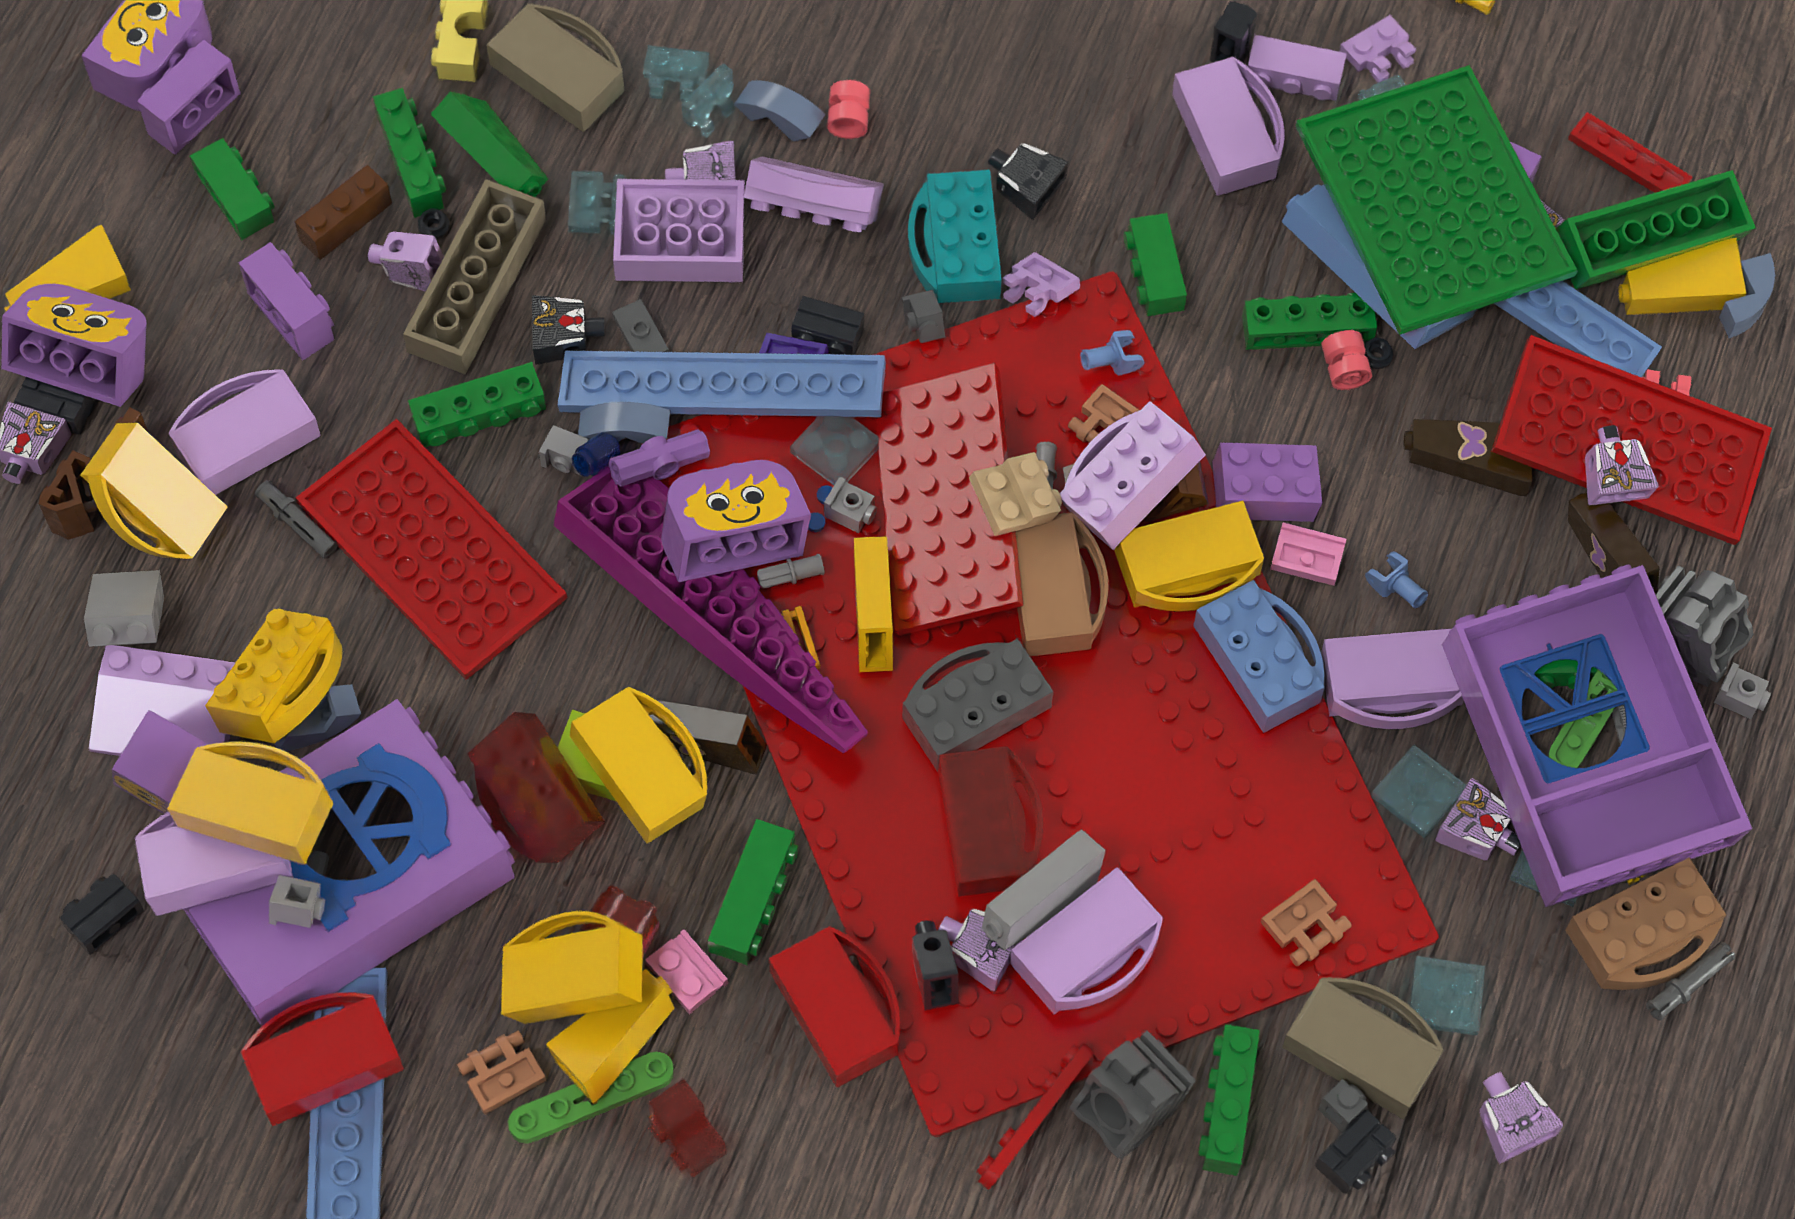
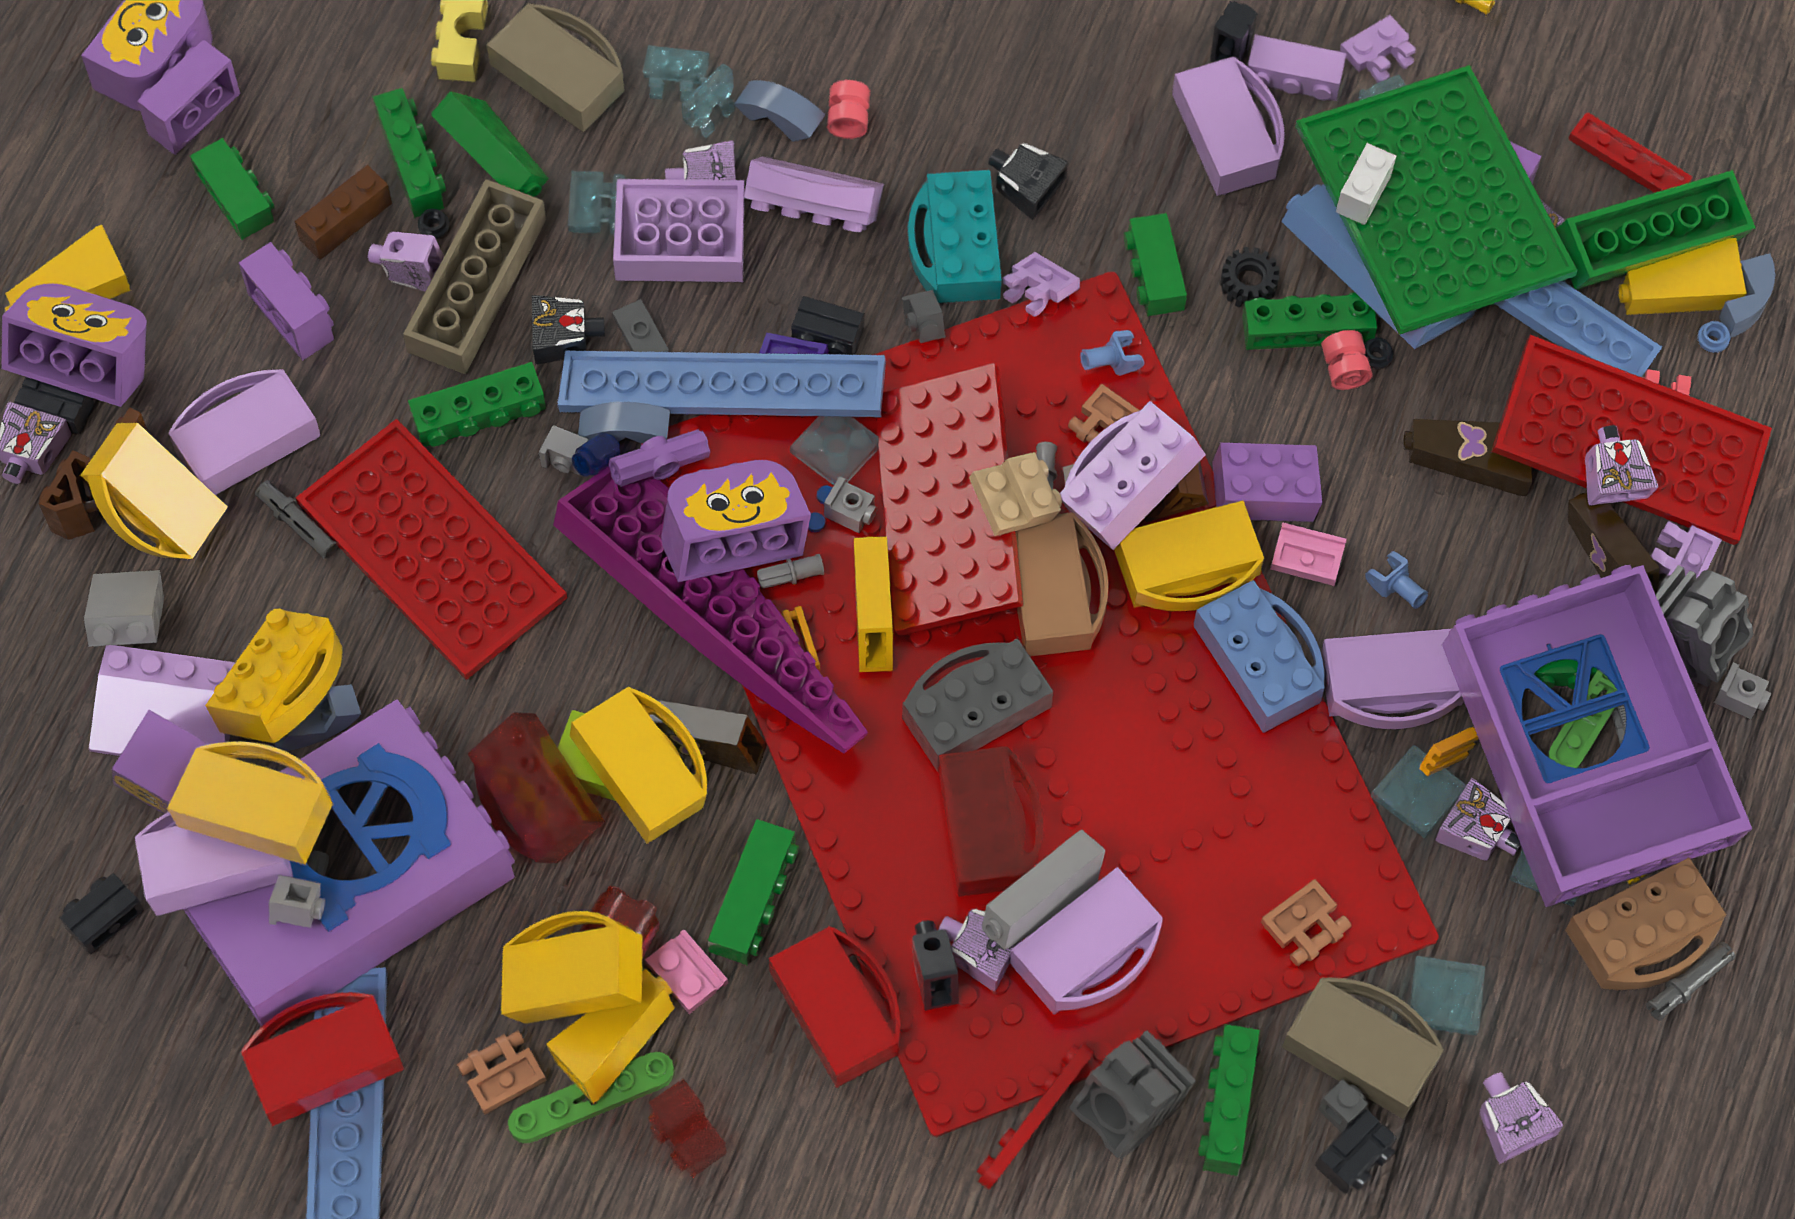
(1254, 262): none -> black tyre
(1365, 184): none -> white brick
(1449, 751): none -> light orange tile
(1695, 550): none -> lavender plate
(1717, 330): none -> medium blue plate

